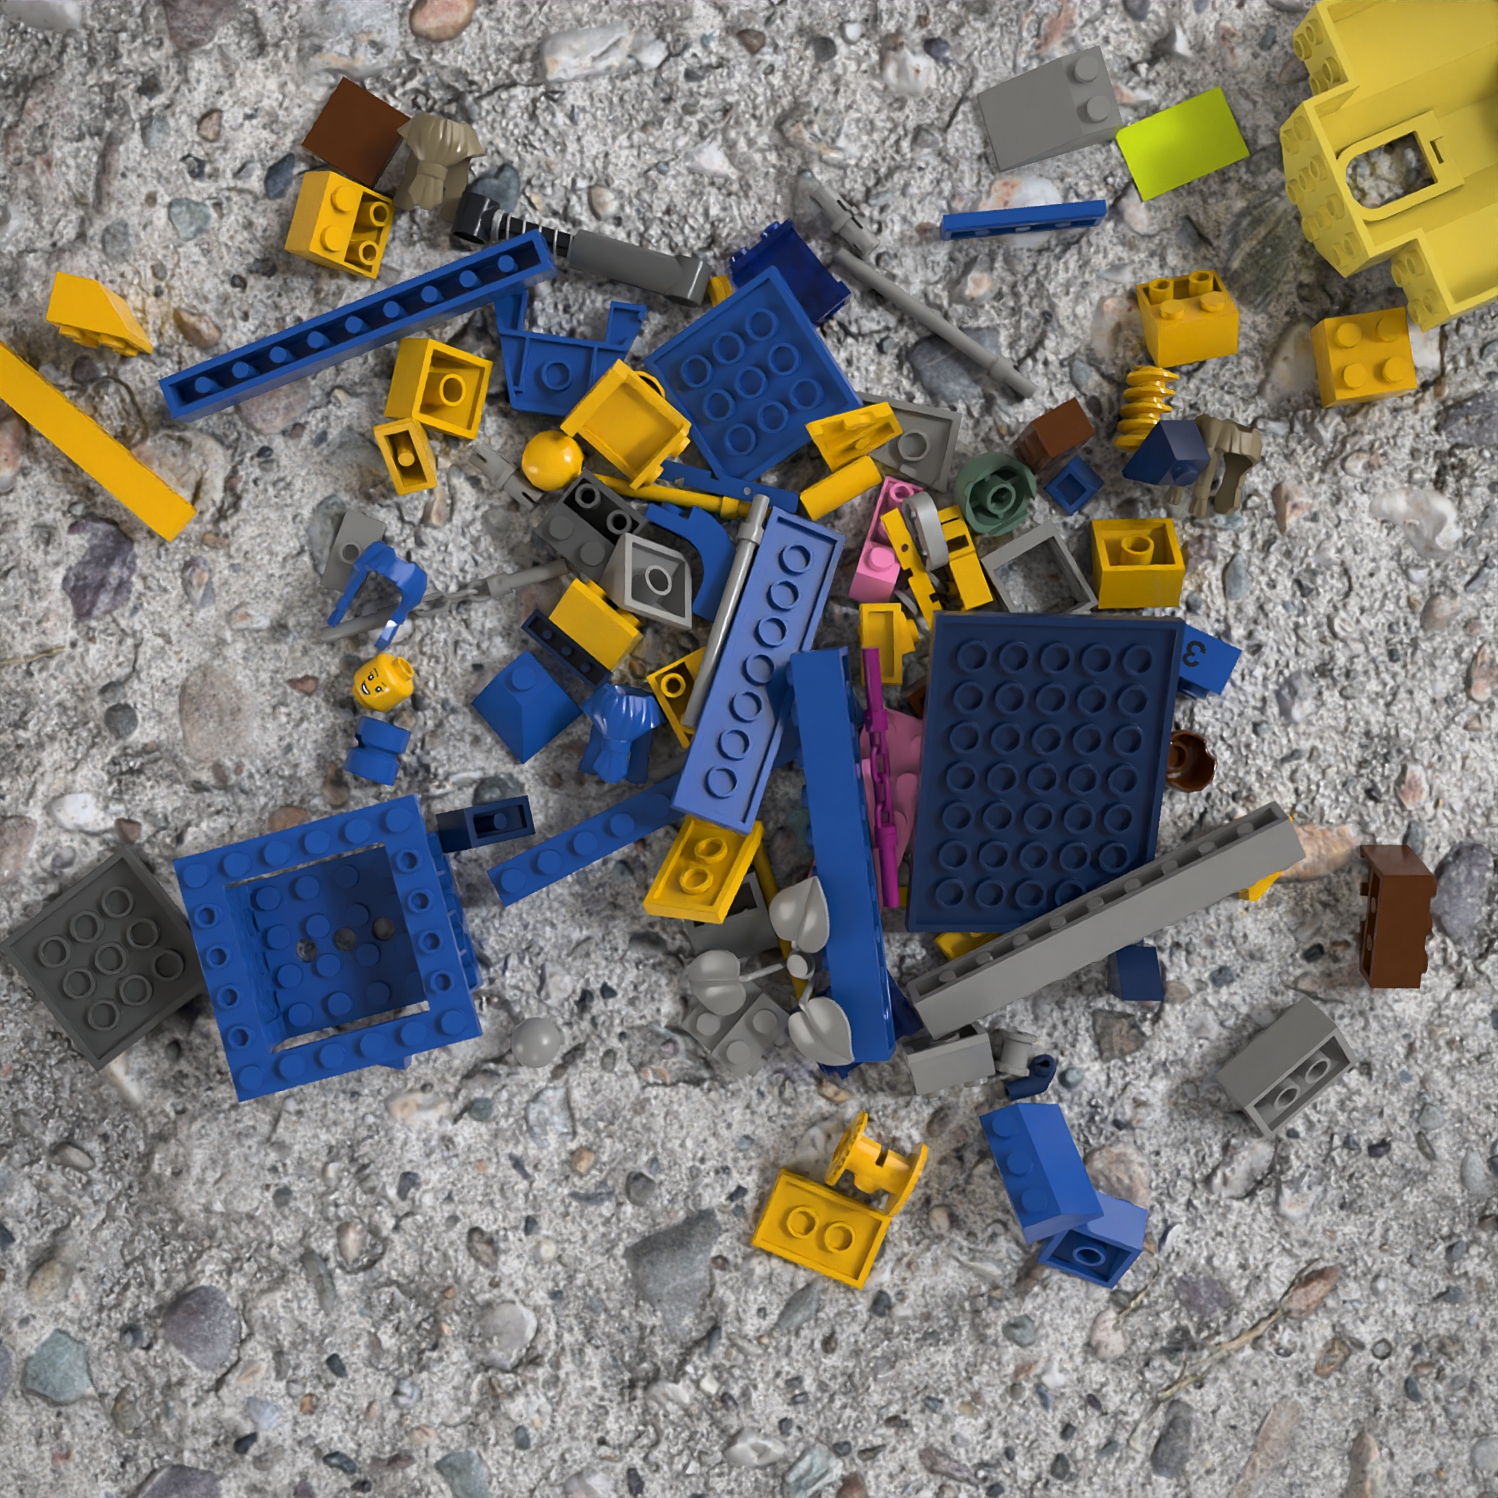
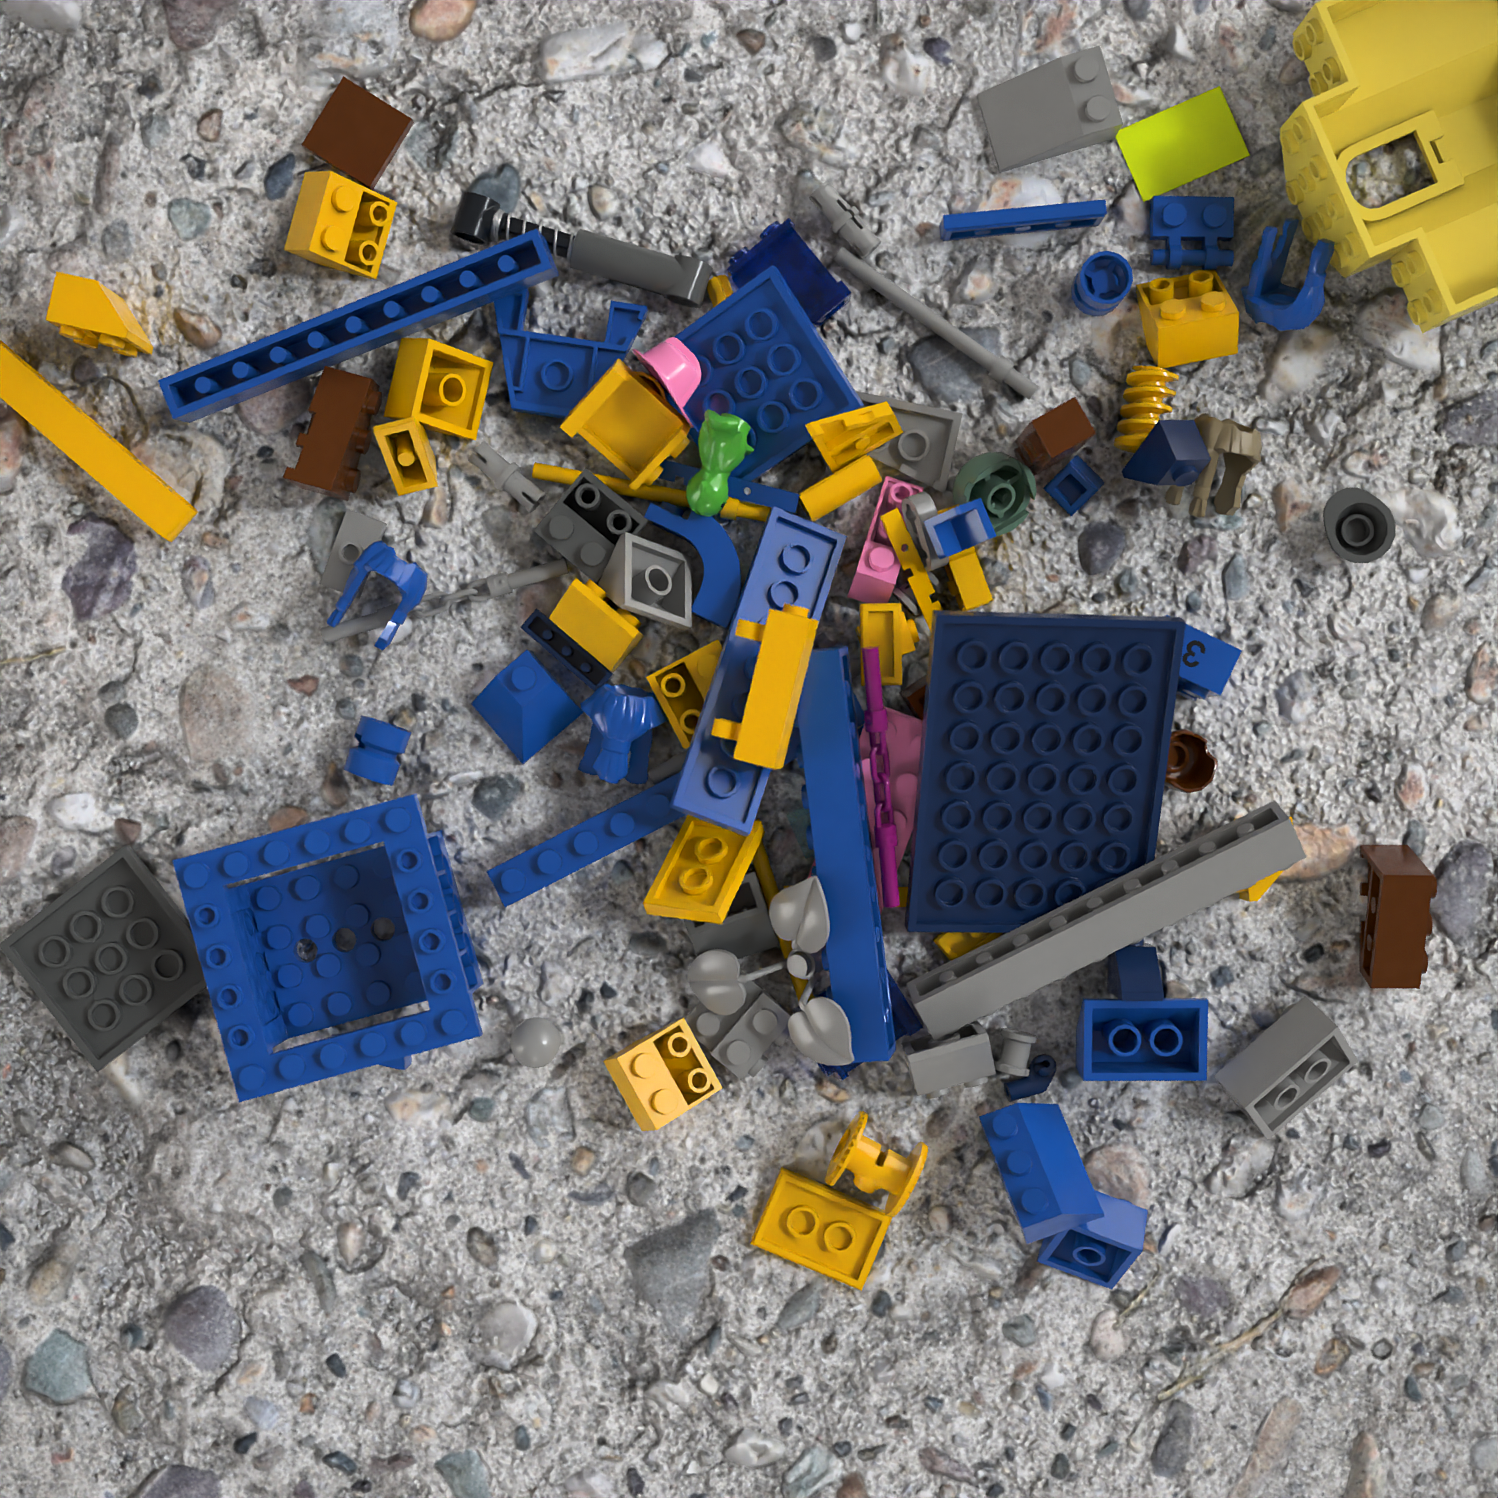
(336, 434): none -> reddish brown wedge
(383, 682): yellow head -> none
(437, 158): dark tan piece -> none
(485, 824): dark blue slope -> none
(552, 460): yellow hair -> none
(663, 1075): none -> yellow slope
(674, 369): none -> bright pink piece
(721, 450): none -> bright green animal
(749, 537): light grey bar -> none
(774, 687): none -> yellow brick
(959, 528): none -> blue panel
(1050, 536): light grey window -> none
(1101, 283): none -> blue wheel
(1136, 563): yellow slope -> none
(1142, 1040): none -> blue slope
(1191, 220): none -> blue plate
(1277, 303): none -> blue piece
(1358, 525): none -> dark grey piece
(1363, 357): yellow brick -> none

